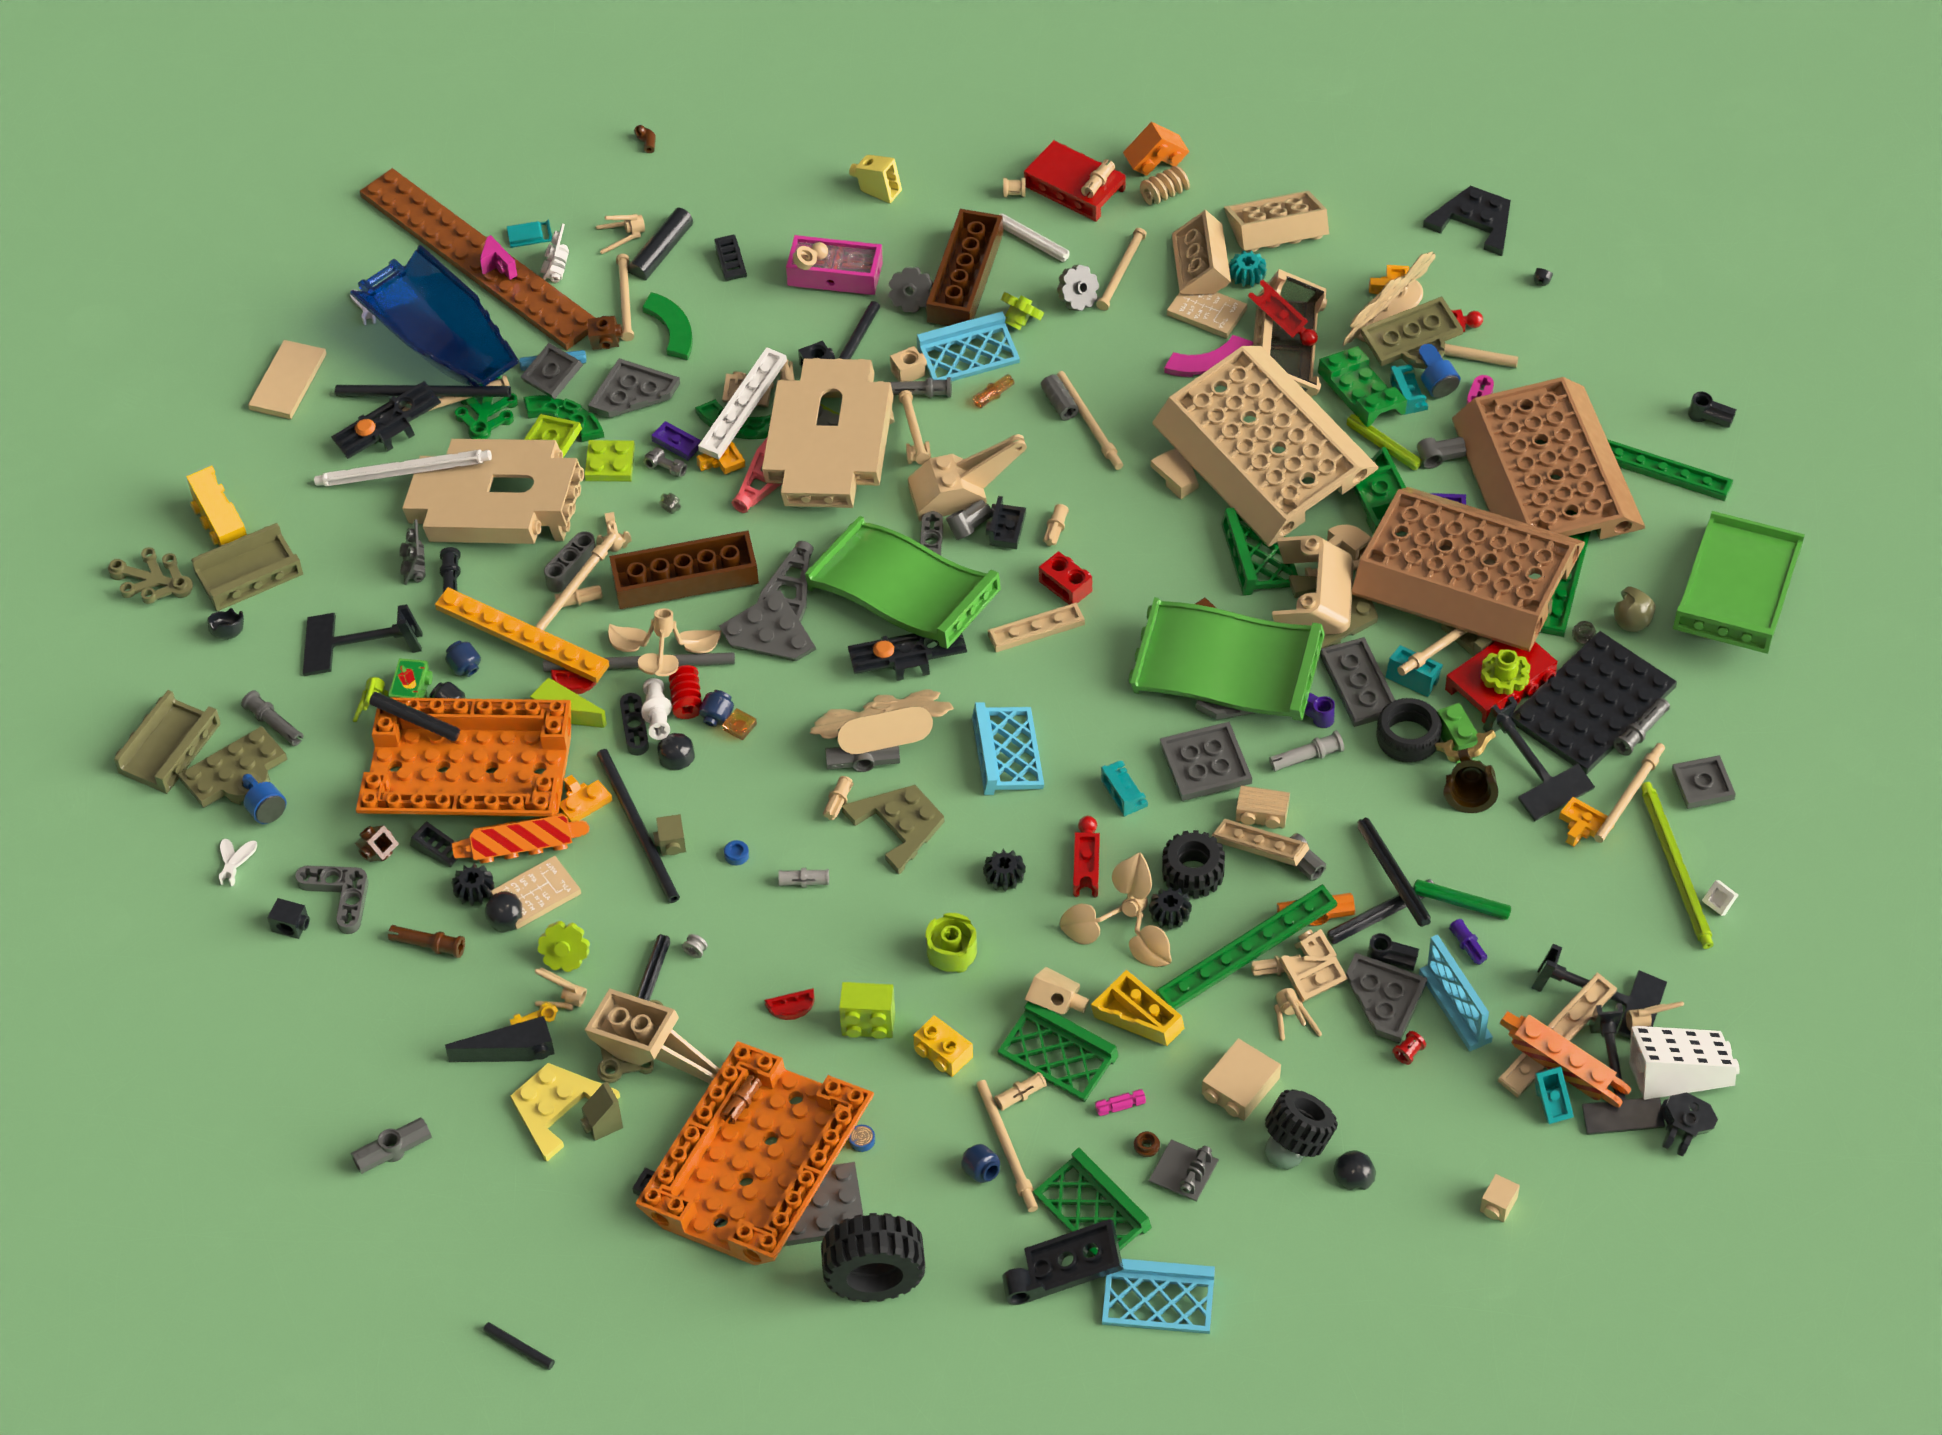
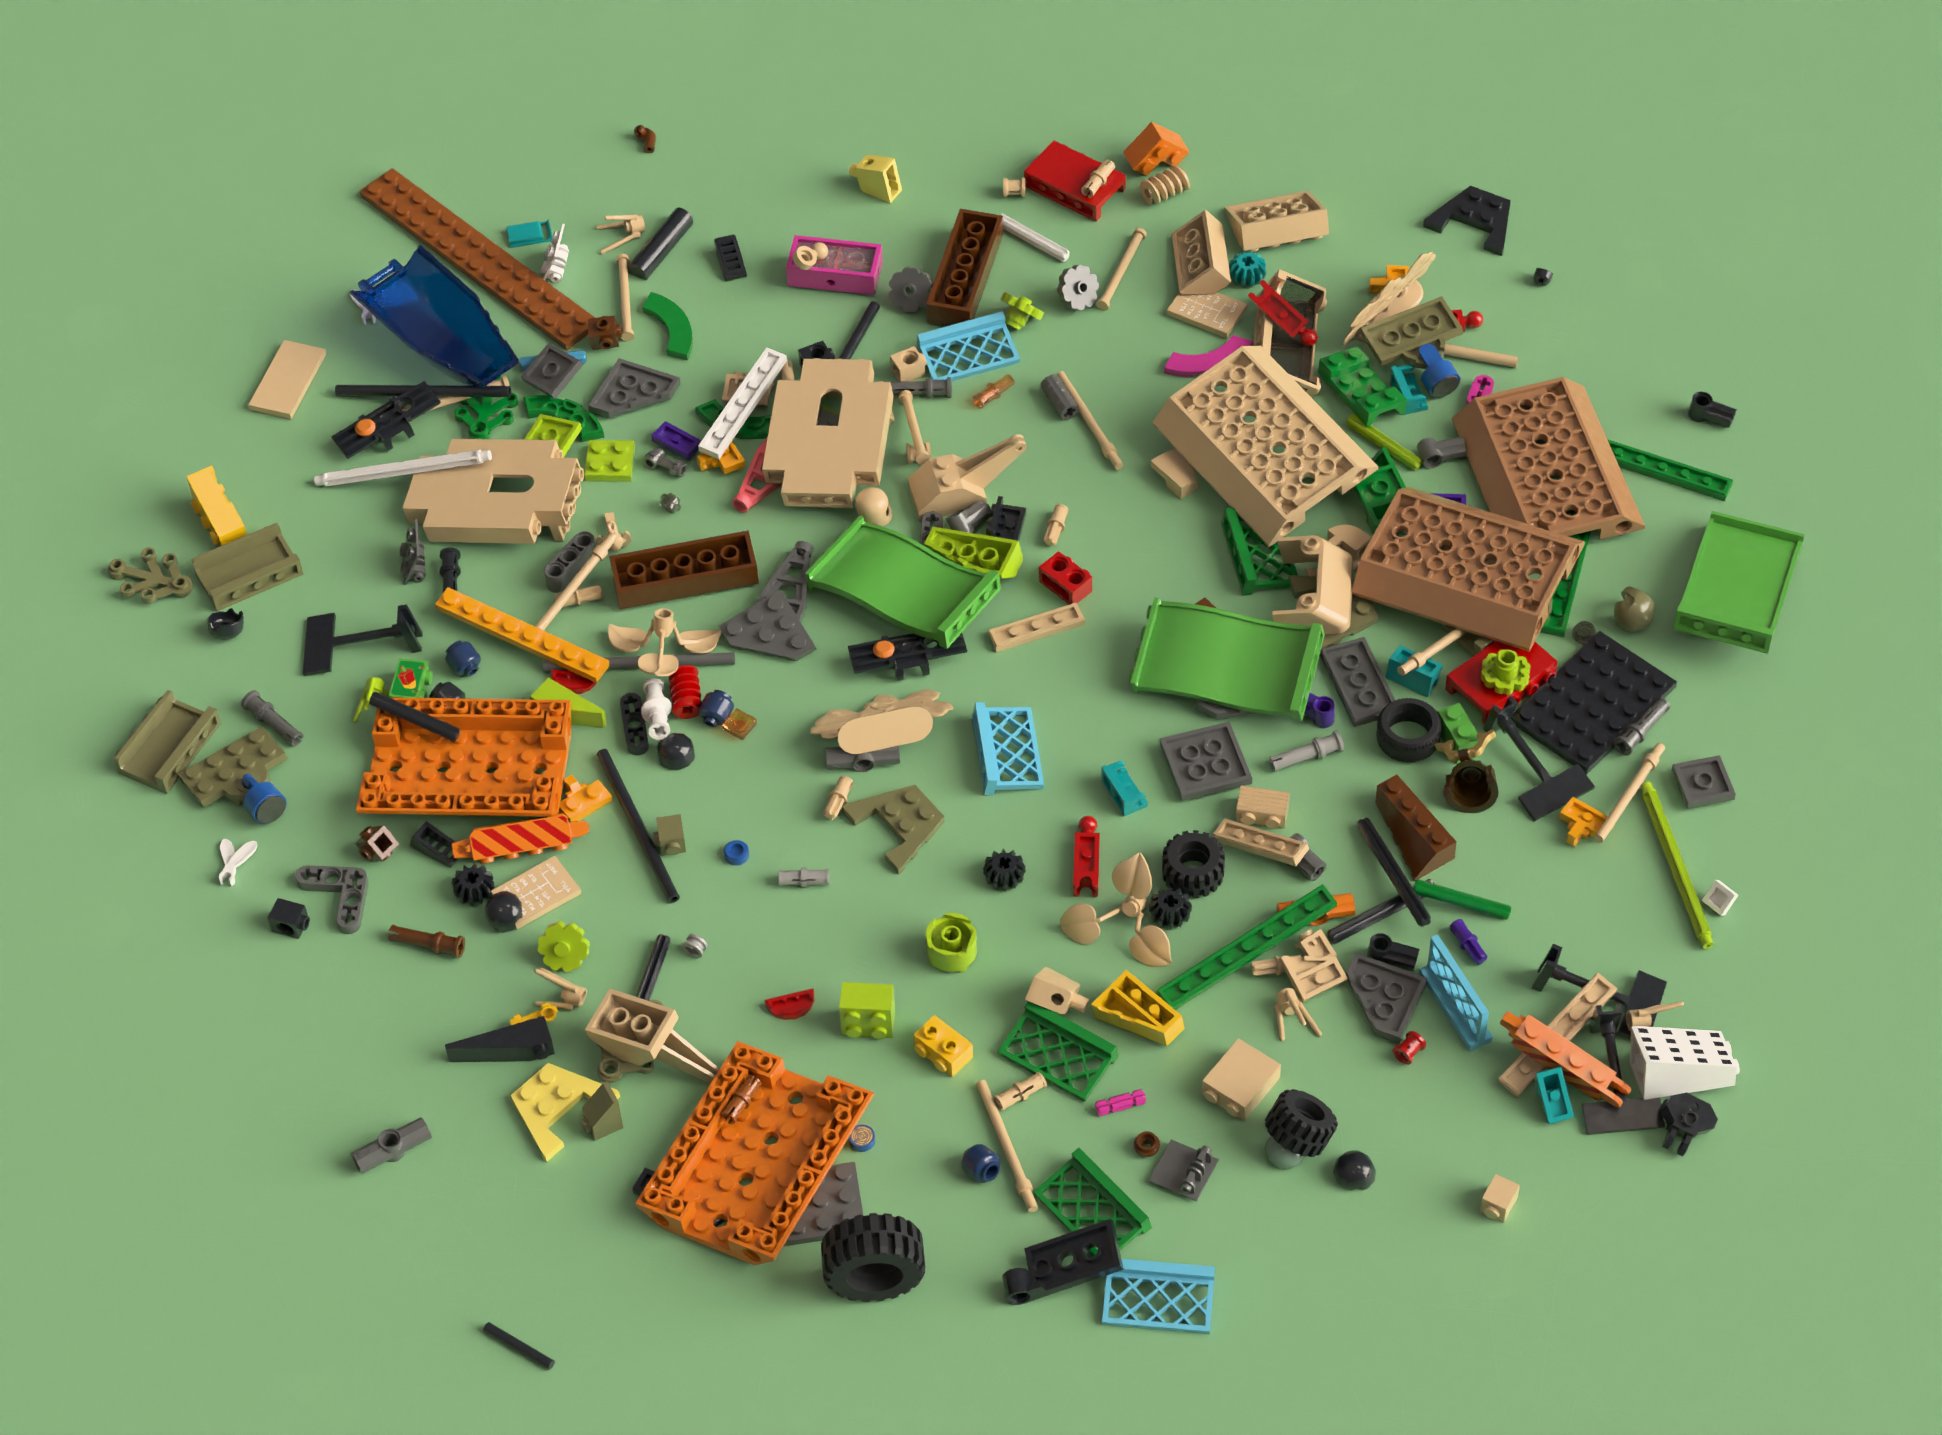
(495, 256): dark pink slope -> none
(872, 505): none -> tan helmet
(977, 551): none -> lime wedge
(1414, 828): none -> reddish brown wedge

